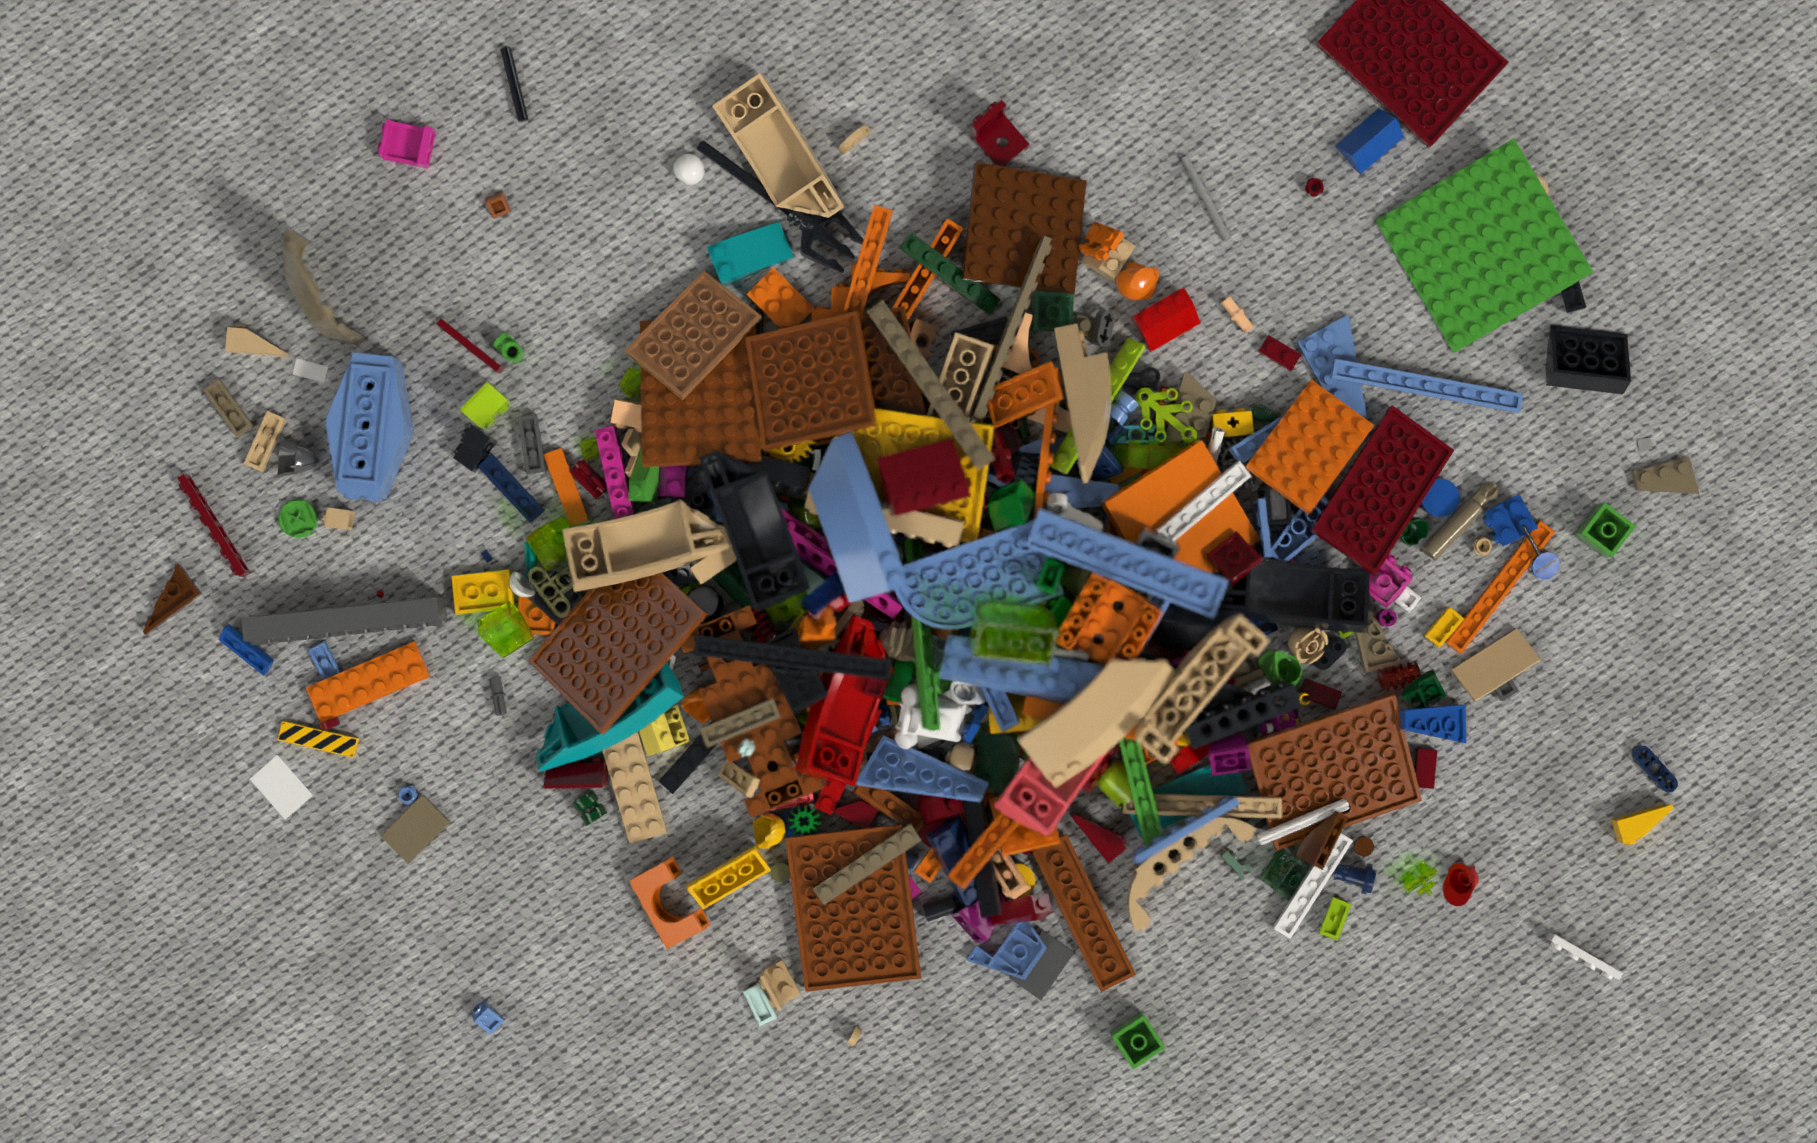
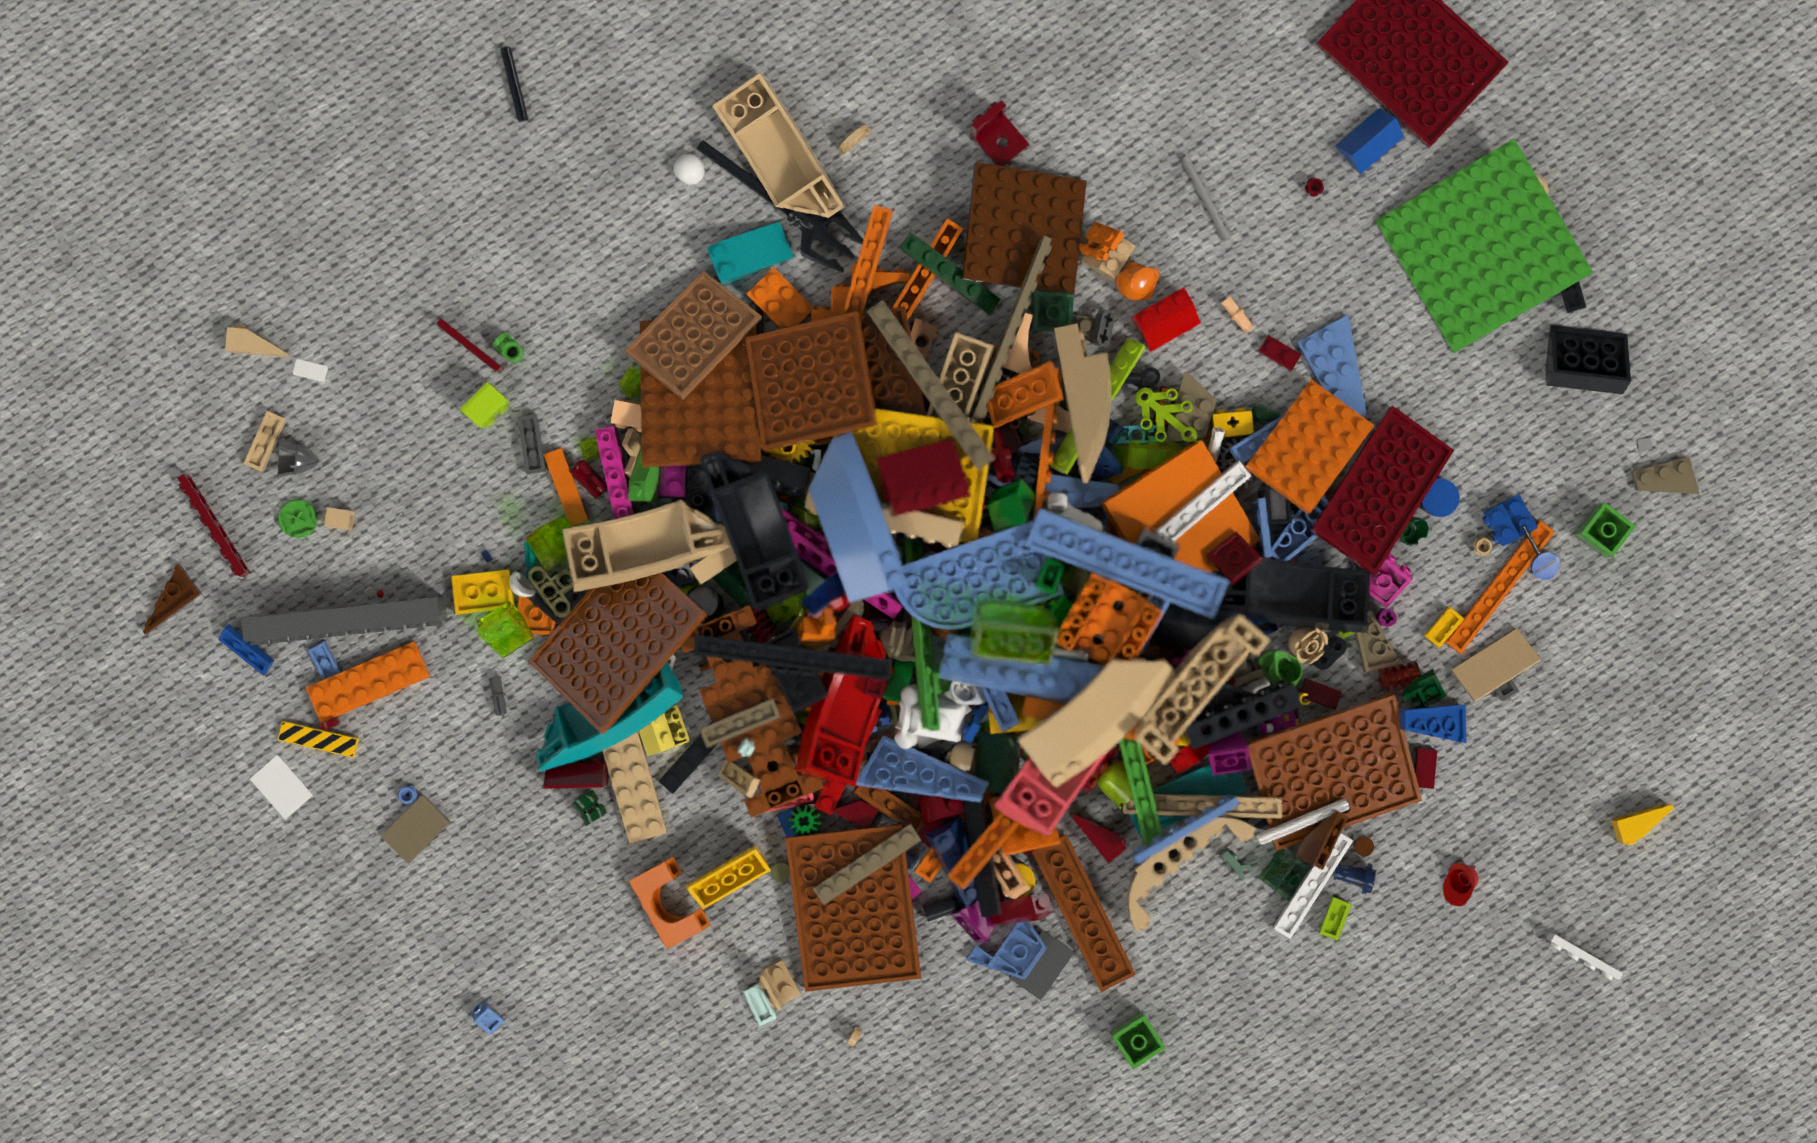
(228, 408): dark tan plate -> none
(306, 291): dark tan windscreen -> none
(389, 429): medium blue container -> none
(406, 144): dark pink panel -> none
(475, 447): black brick -> none
(497, 204): dark orange slope -> none
(511, 488): dark blue plate -> none
(695, 706): orange hair -> none
(768, 830): yellow hair -> none
(984, 332): black plate -> none
(1121, 407): medium blue wheel -> none
(1407, 599): white tile -> none
(1426, 386): medium blue plate -> none
(1426, 874): clear neon green hips -> none
(1460, 520): dark tan piece -> none
(1662, 768): dark blue beam -> none

